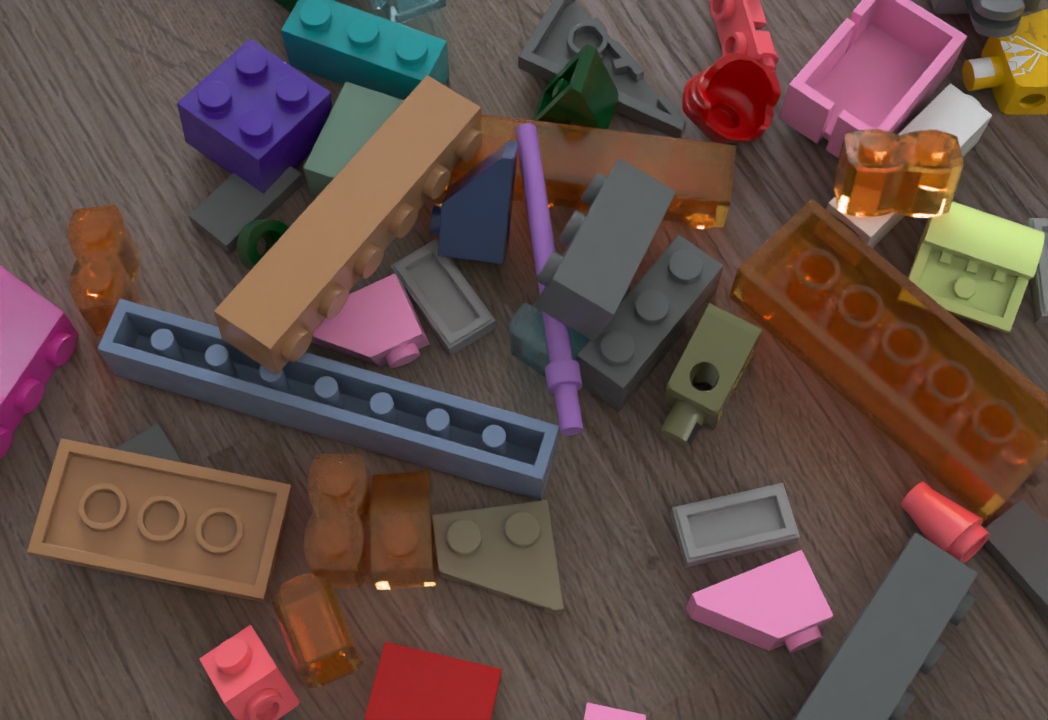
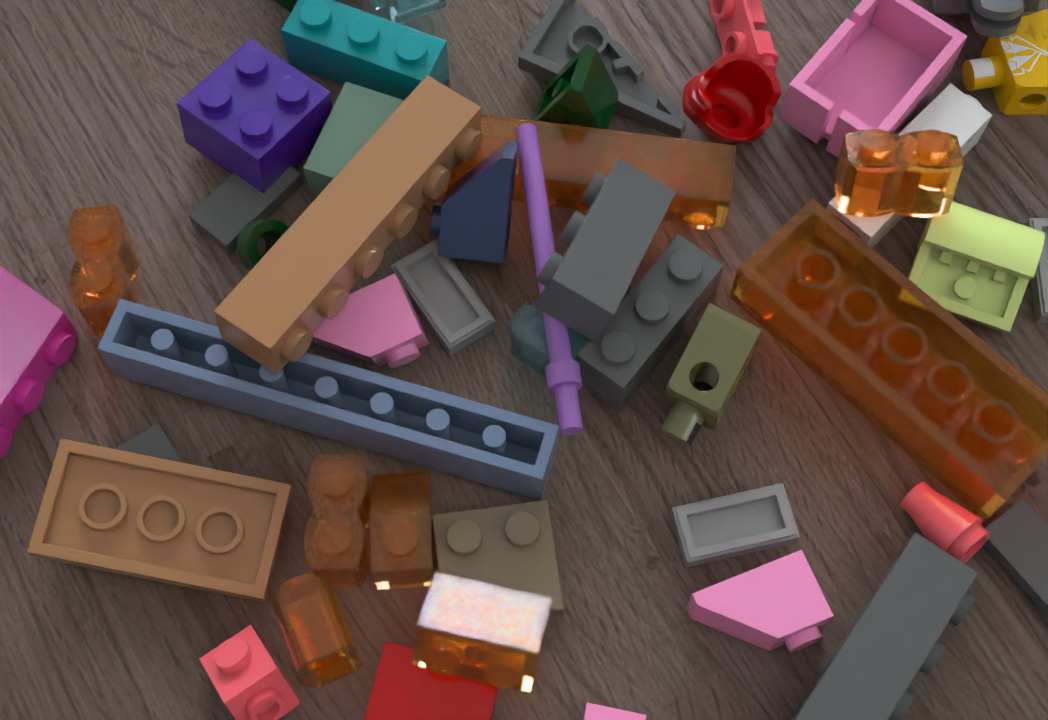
(481, 632): none -> brick

